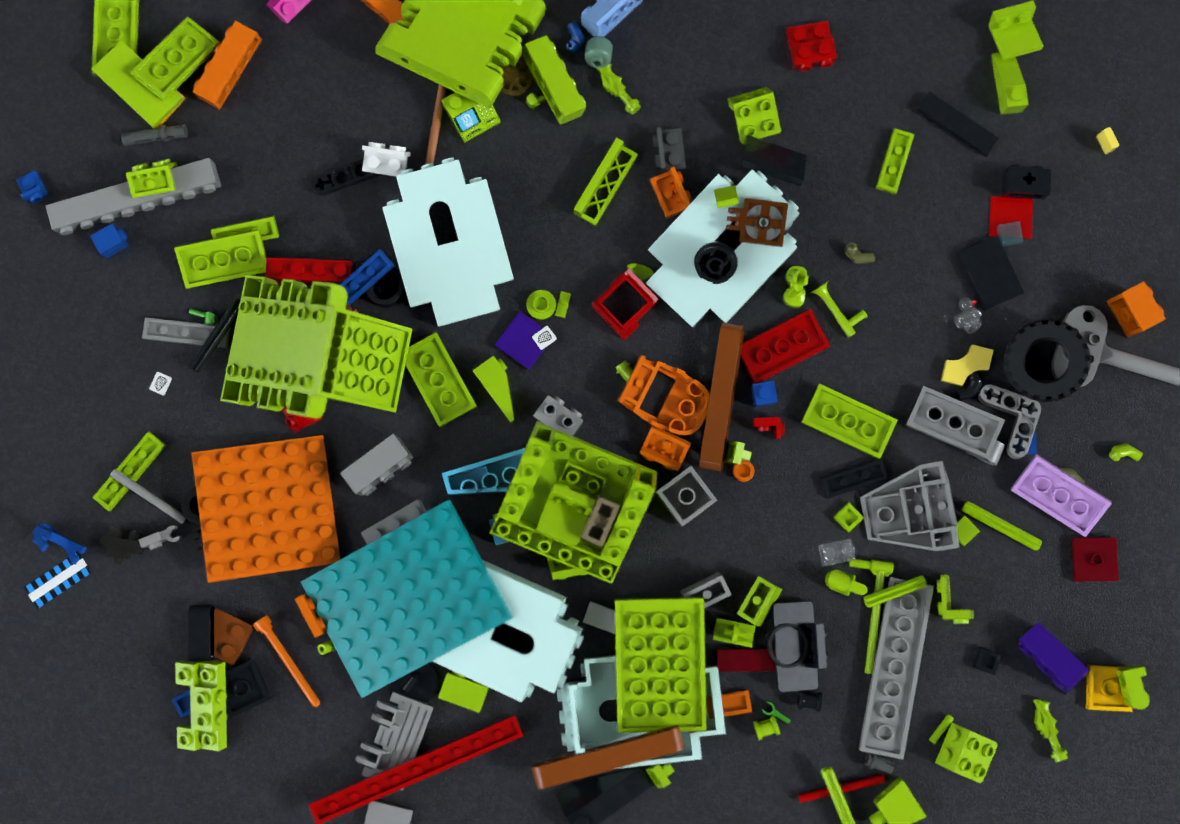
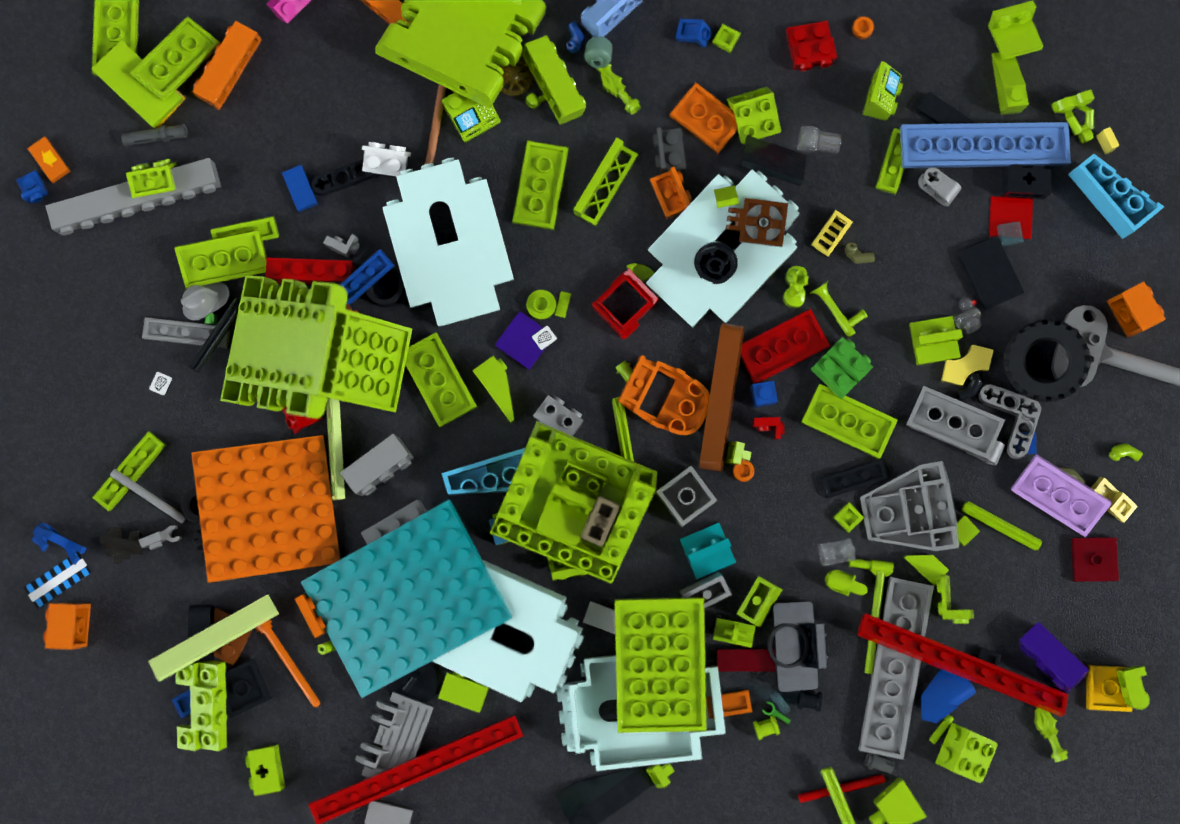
(49, 159): none -> orange tile
(67, 625): none -> orange brick
(110, 240): blue brick -> none
(202, 300): none -> light grey piece
(213, 637): none -> yellowish green tile
(268, 758): none -> lime brick
(300, 188): none -> blue tile
(335, 449): none -> yellowish green tile
(338, 245): none -> light grey bracket
(540, 185): none -> lime tile
(608, 757): dark orange beam -> none
(622, 429): none -> lime axle
(665, 448): orange bracket -> none
(693, 31): none -> blue bracket
(705, 118): none -> orange tile
(707, 550): none -> teal bracket
(726, 38): none -> lime tile
(779, 702): none -> clear light blue tile
(813, 139): none -> clear piece
(841, 218): none -> light yellow slope
(842, 367): none -> bright green plate
(862, 27): none -> orange tile
(882, 92): none -> lime slope
(895, 591): lime axle -> none
(928, 567): none -> lime tile
(935, 340): none -> lime bracket
(941, 186): none -> light grey piece
(944, 695): none -> blue panel
(963, 664): none -> red plate
(985, 145): none -> medium blue plate
(1078, 102): none -> lime piece
(1113, 196): none -> medium azure wedge
(1121, 505): none -> light yellow slope

